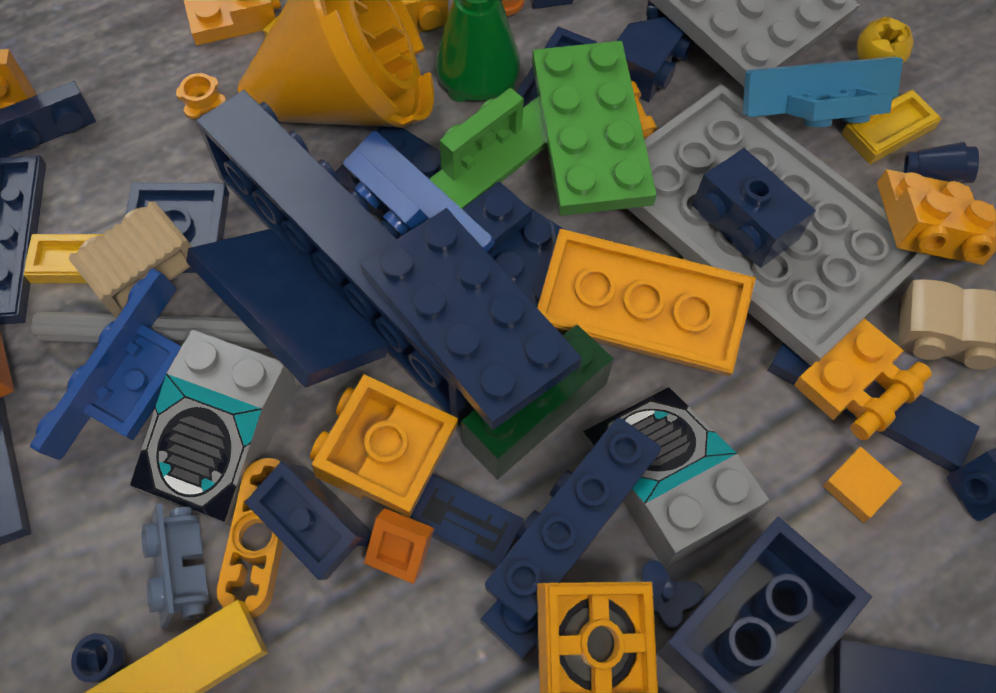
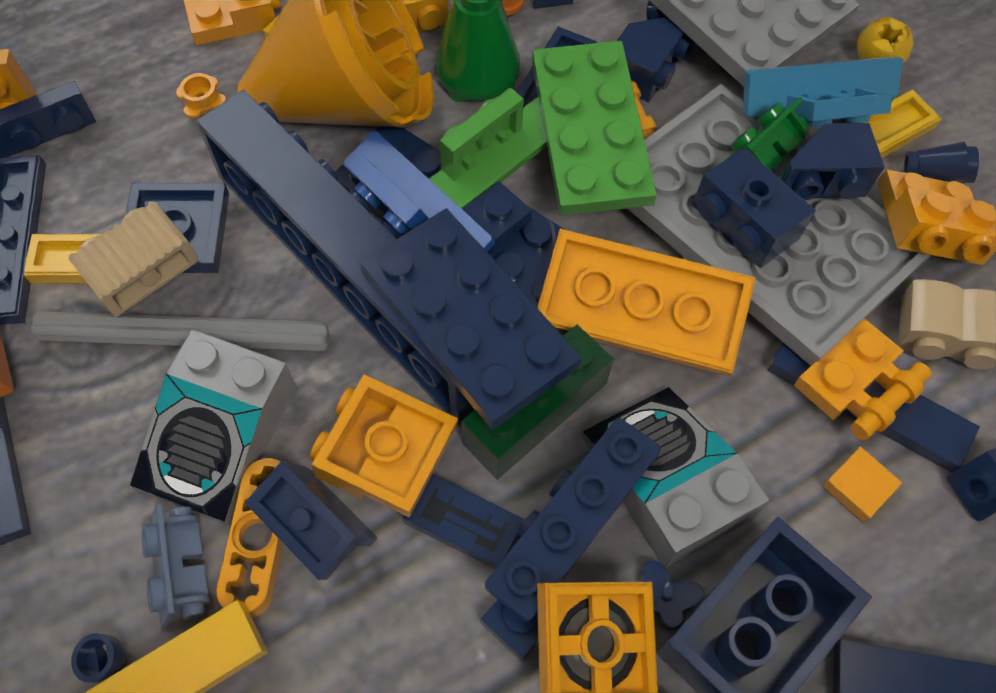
(121, 375): blue bracket -> none
(287, 306): dark blue tile -> none
(398, 545): orange plate -> none
(778, 128): none -> green hinge
(836, 163): none -> dark blue slope

